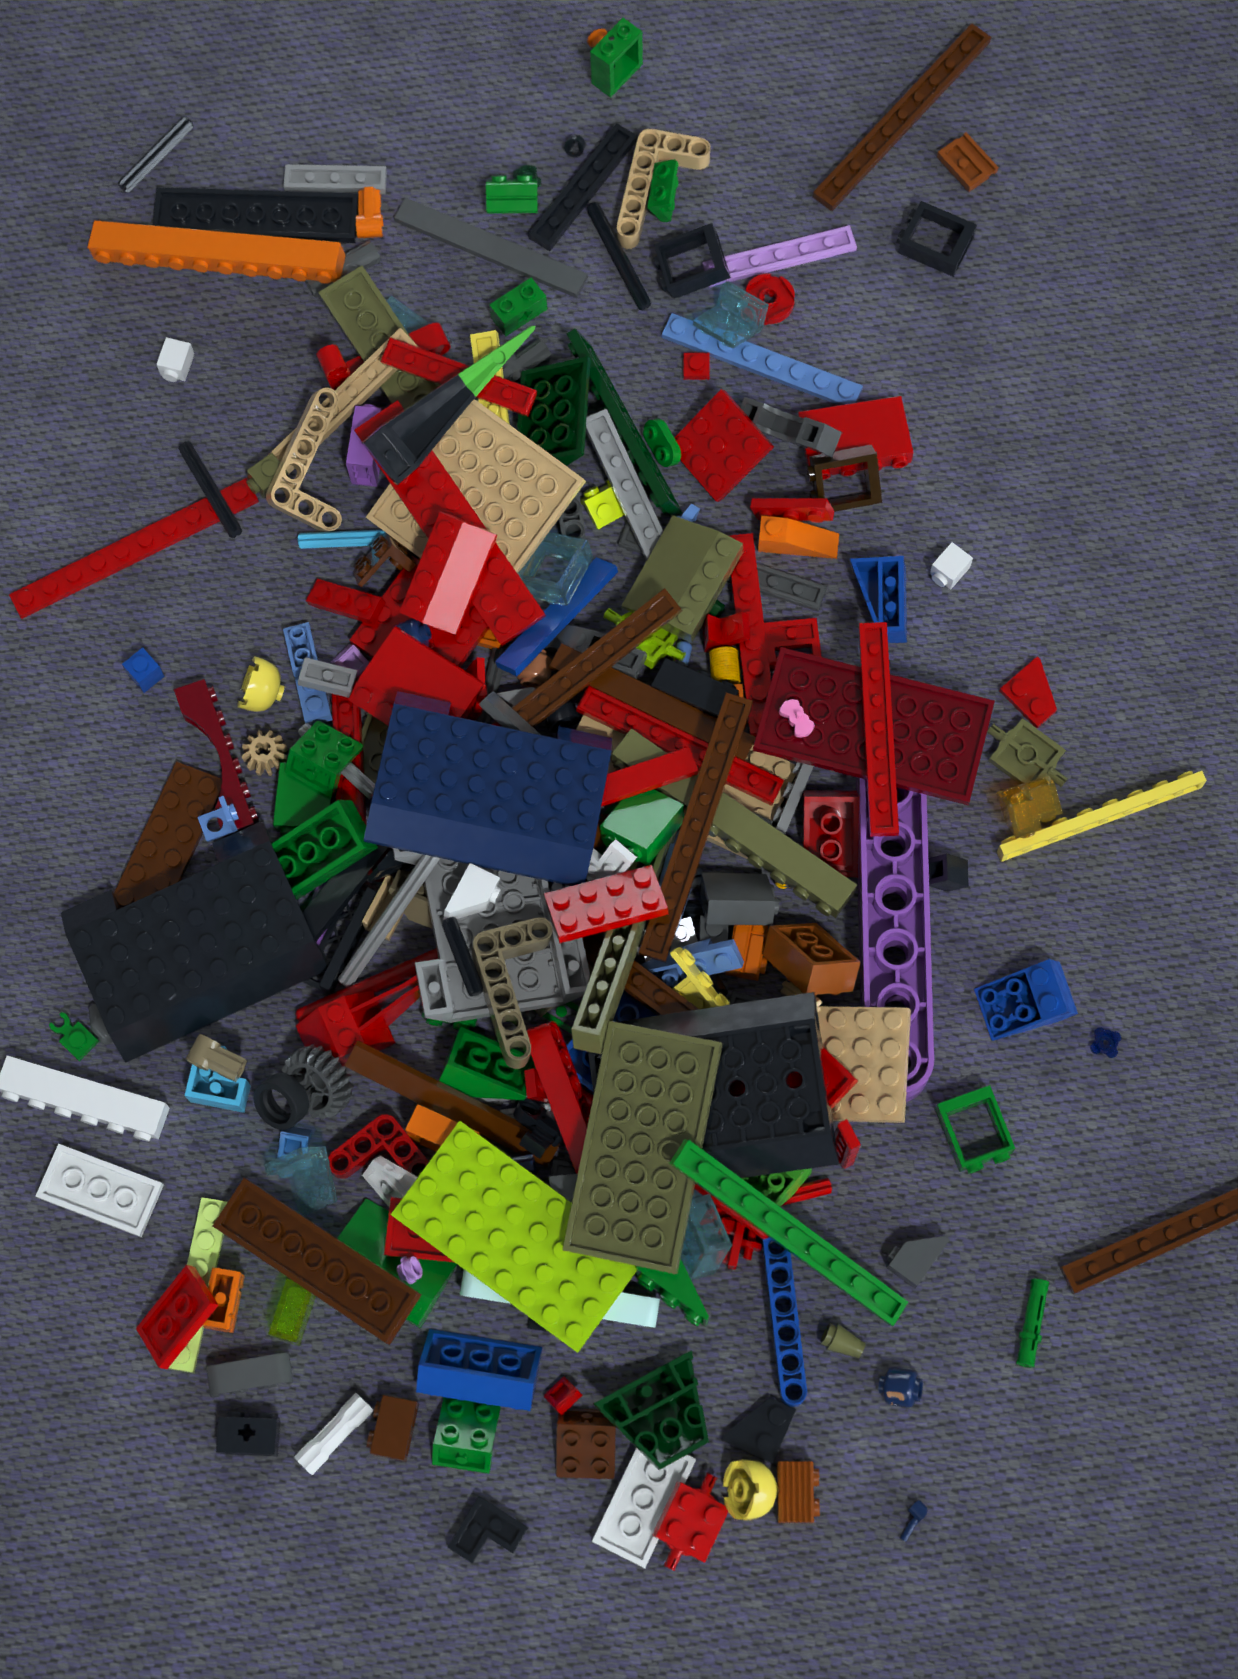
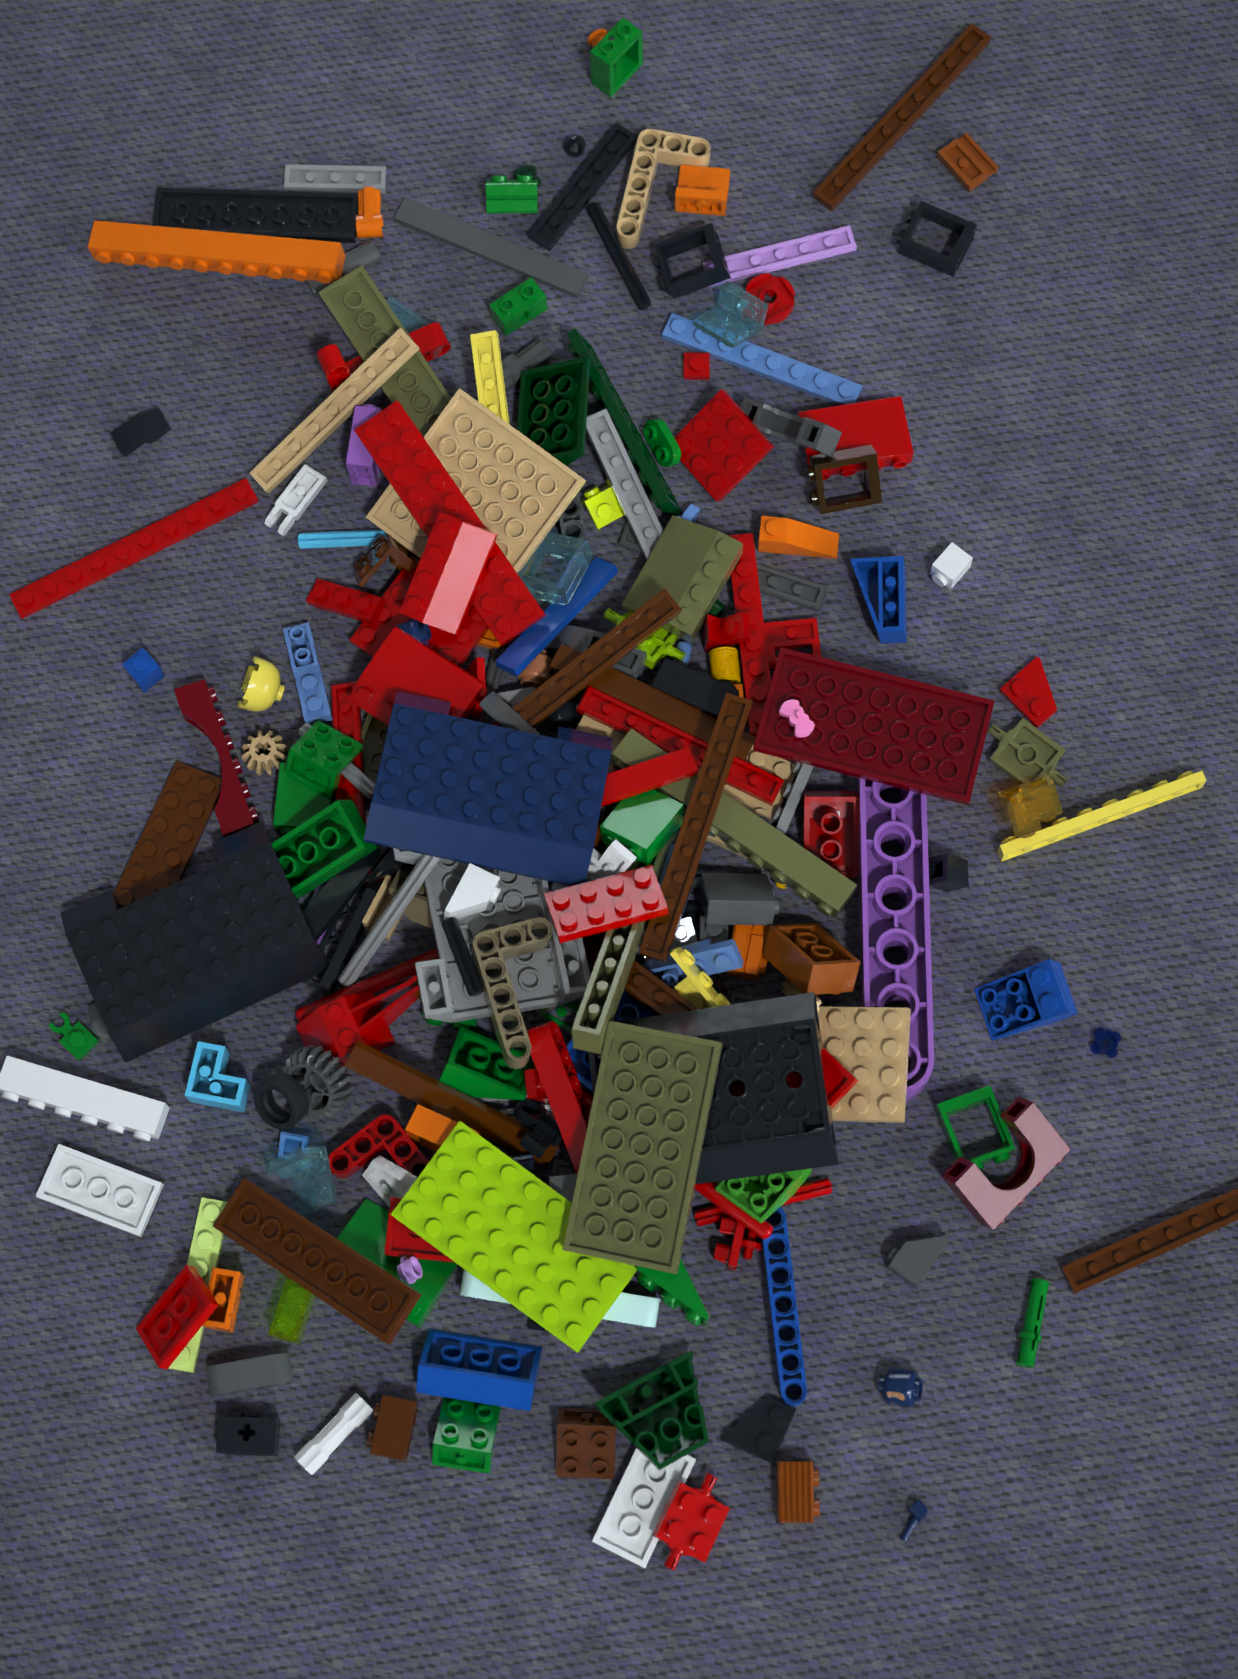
(141, 429): none -> black slope
(155, 154): axle -> none
(175, 360): white brick -> none
(210, 489): black axle -> none
(211, 1056): dark tan piece -> none
(226, 814): medium blue bracket -> none
(261, 474): olive bracket -> none
(296, 498): none -> white hinge
(302, 463): tan beam -> none
(327, 677): light grey plate -> none
(351, 658): lavender slope -> none
(413, 433): black plate -> none
(441, 369): red tile -> none
(486, 1522): black plate -> none
(562, 1395): red tile -> none
(663, 189): green bracket -> none
(702, 190): none -> orange bracket
(707, 1244): clear light blue window -> none
(750, 1489): light yellow cylinder -> none
(788, 1232): green plate -> none
(798, 509): red plate -> none
(842, 1341): olive cone -> none
(847, 1144): red tile -> none
(878, 729): red plate -> none
(1039, 1152): none -> arch

